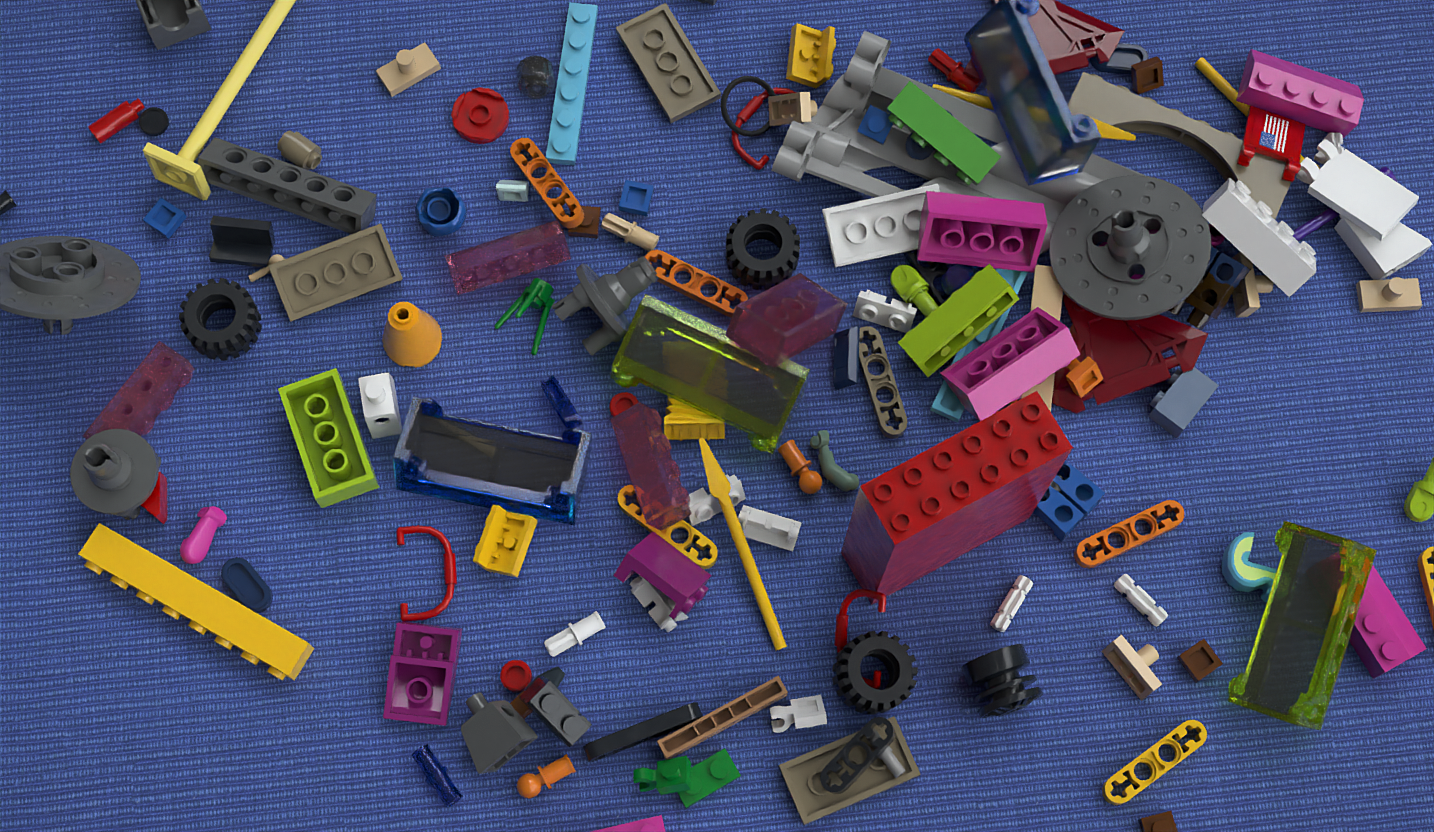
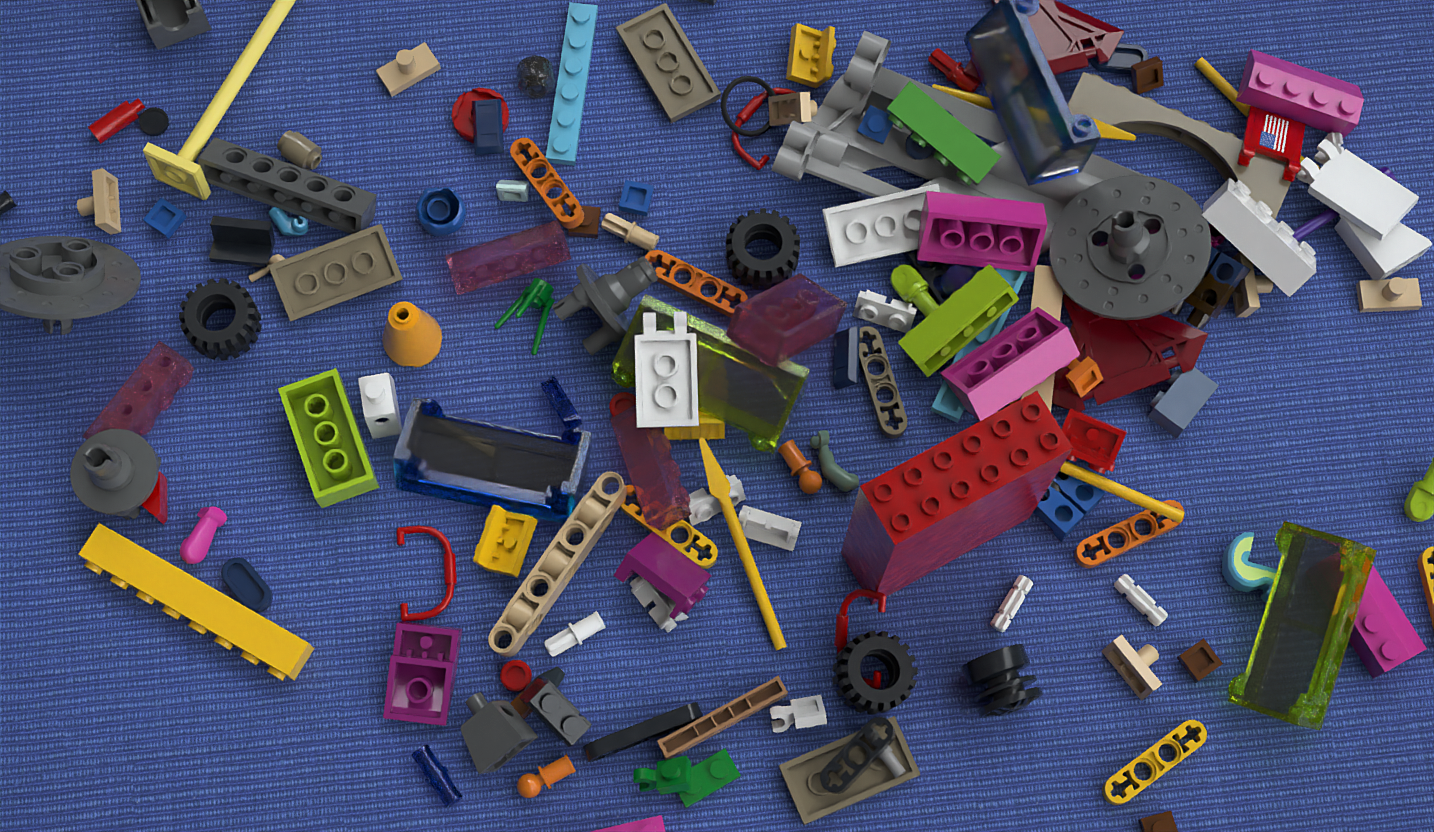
(103, 202): none -> tan tile
(286, 225): none -> dark azure arm
(488, 127): none -> dark blue tile
(558, 564): none -> tan beam
(666, 375): none -> white tile
(1092, 440): none -> red bracket
(1122, 491): none -> yellow piece

